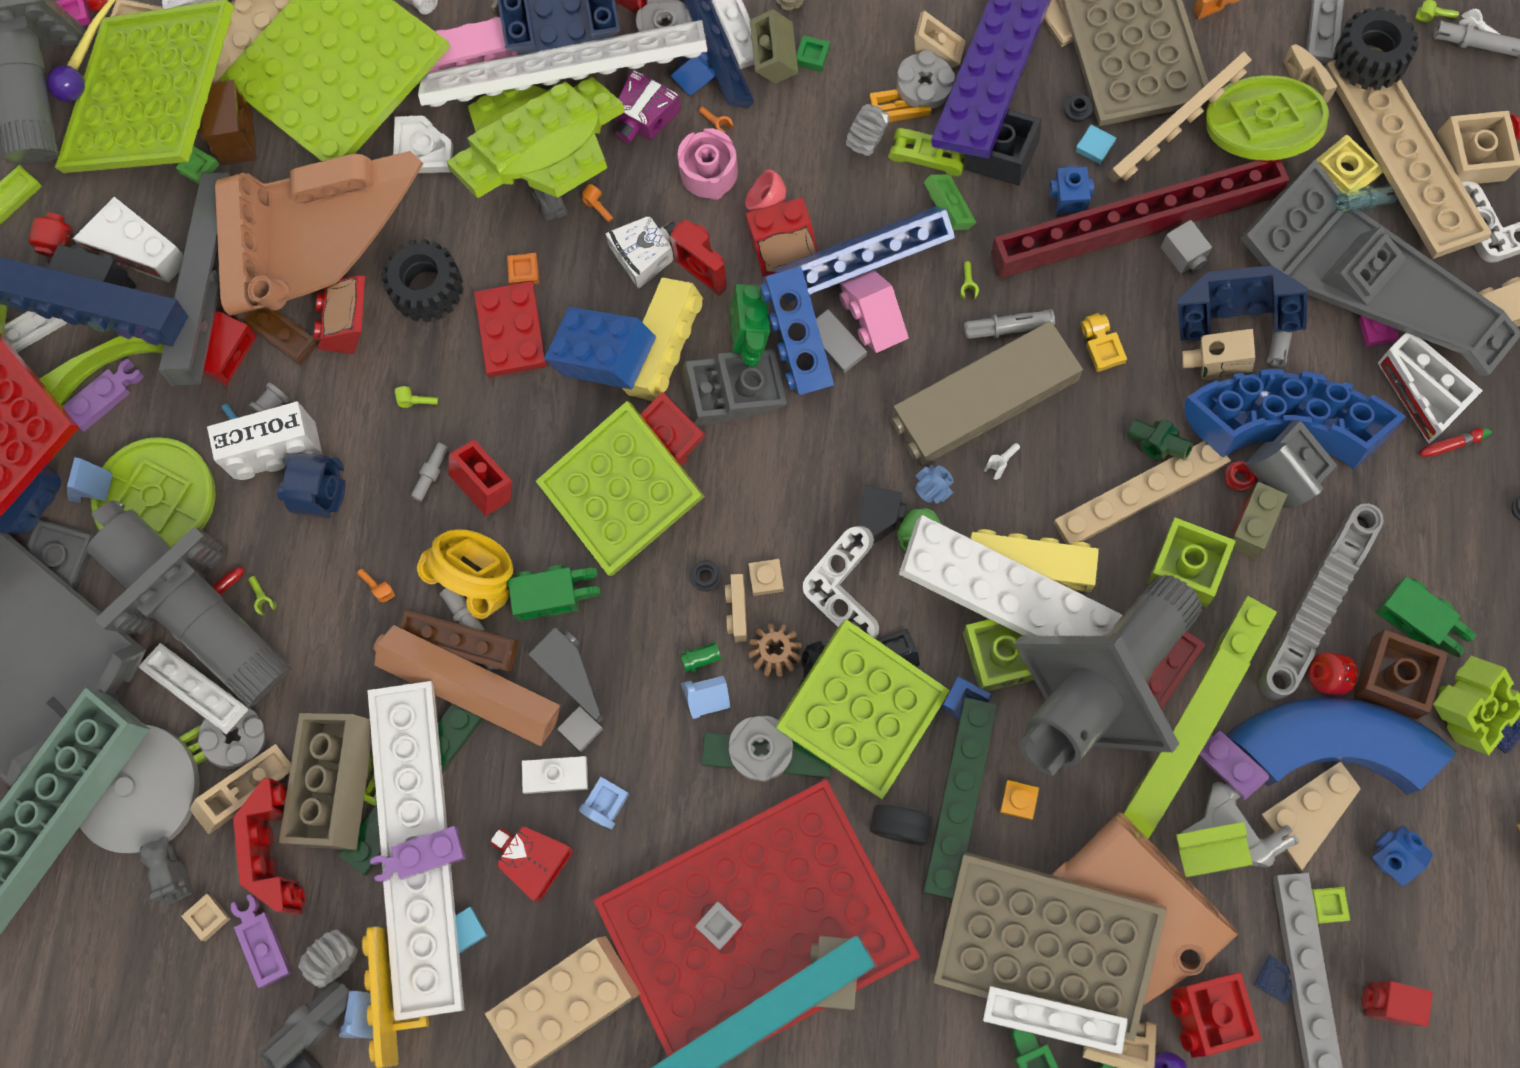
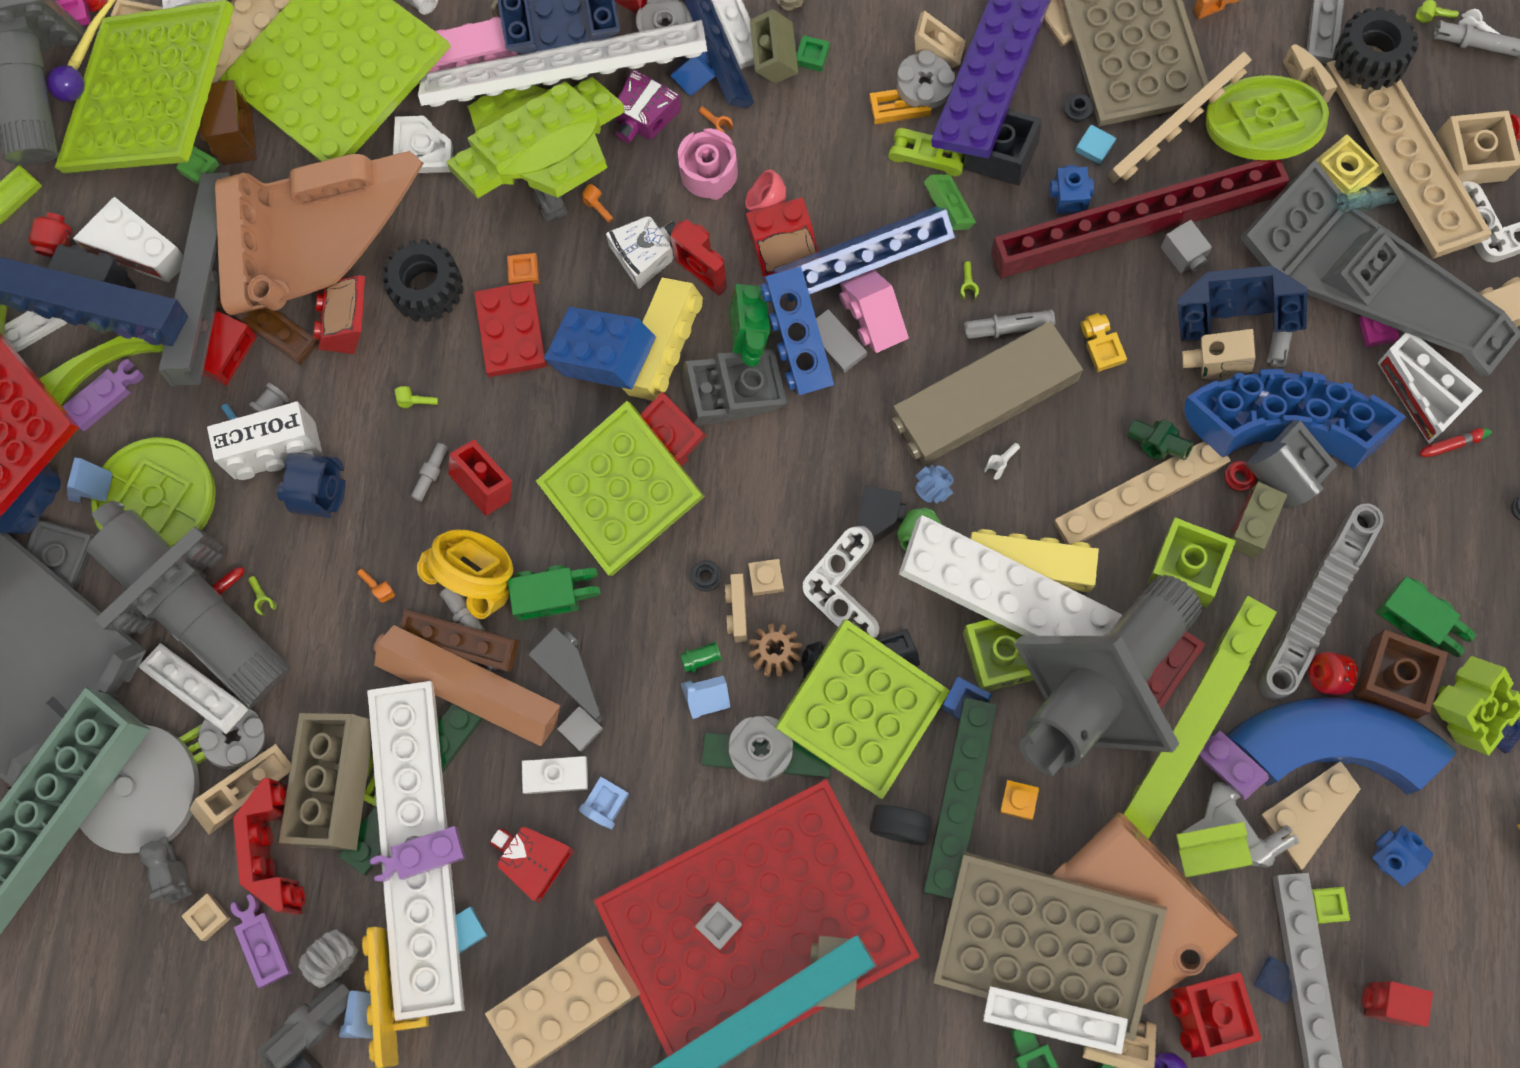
(867, 129): light grey gear -> none

